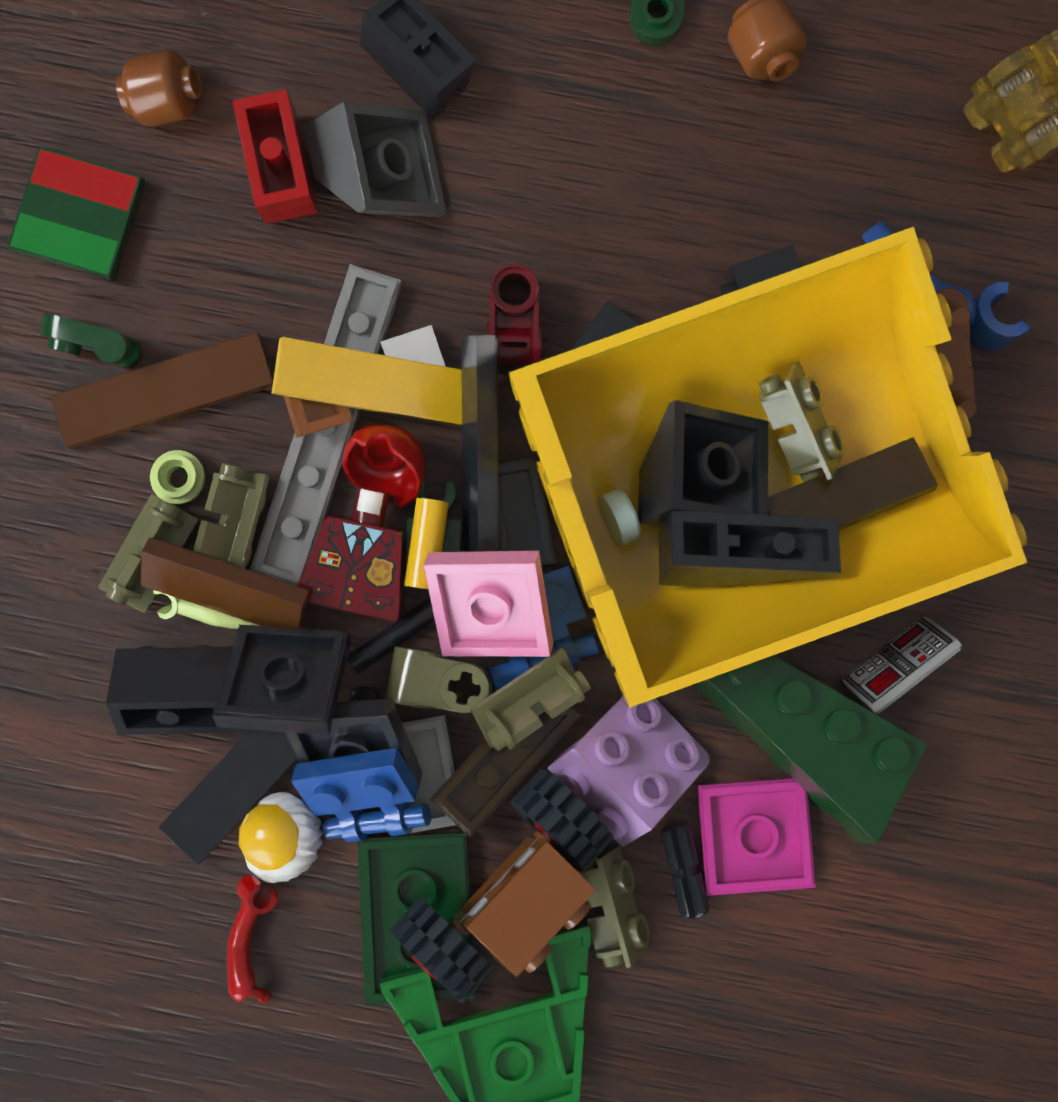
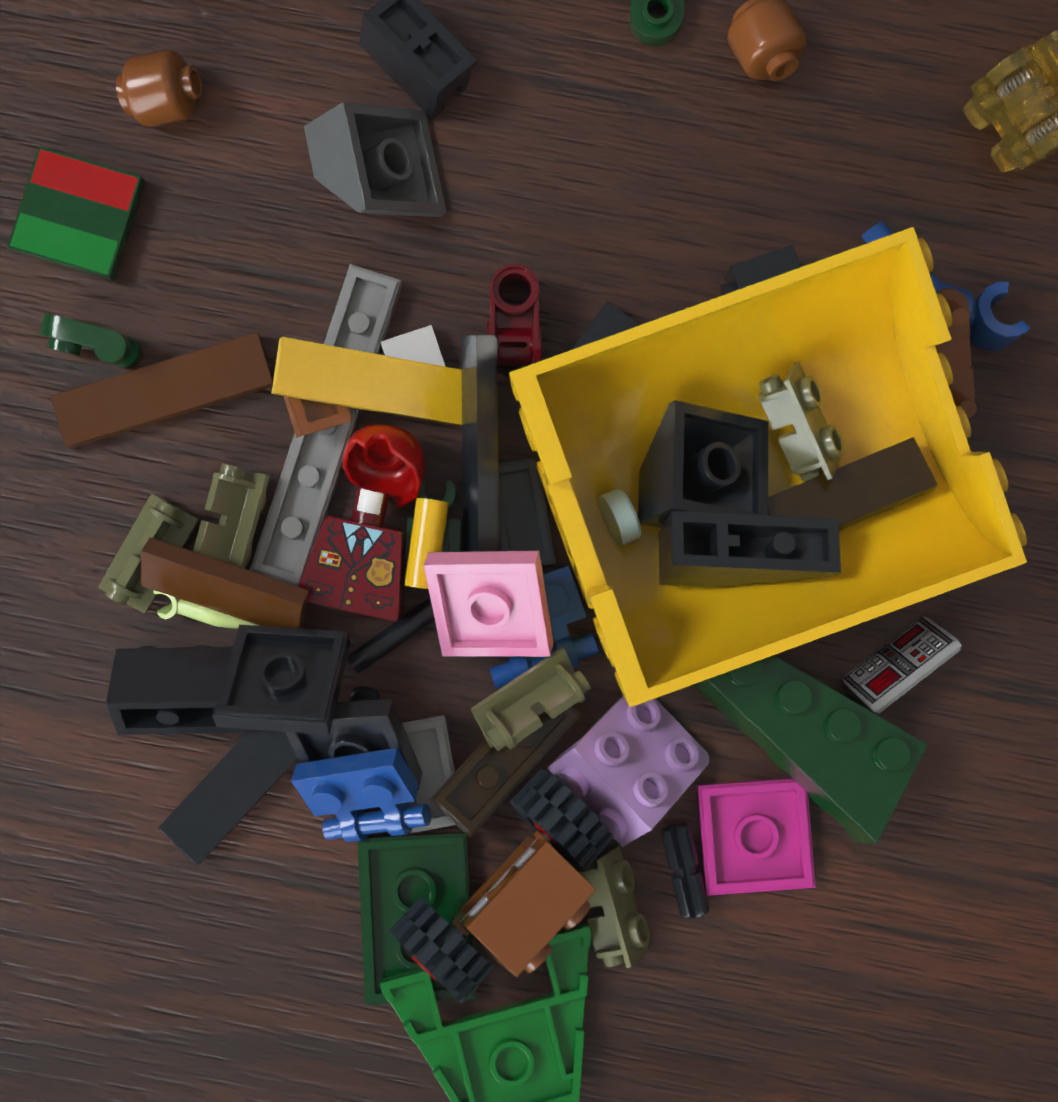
(162, 471): yellowish green plate -> none
(239, 970): red piece -> none
(275, 156): red brick -> none
(280, 837): hair -> none
(428, 681): olive piece -> none

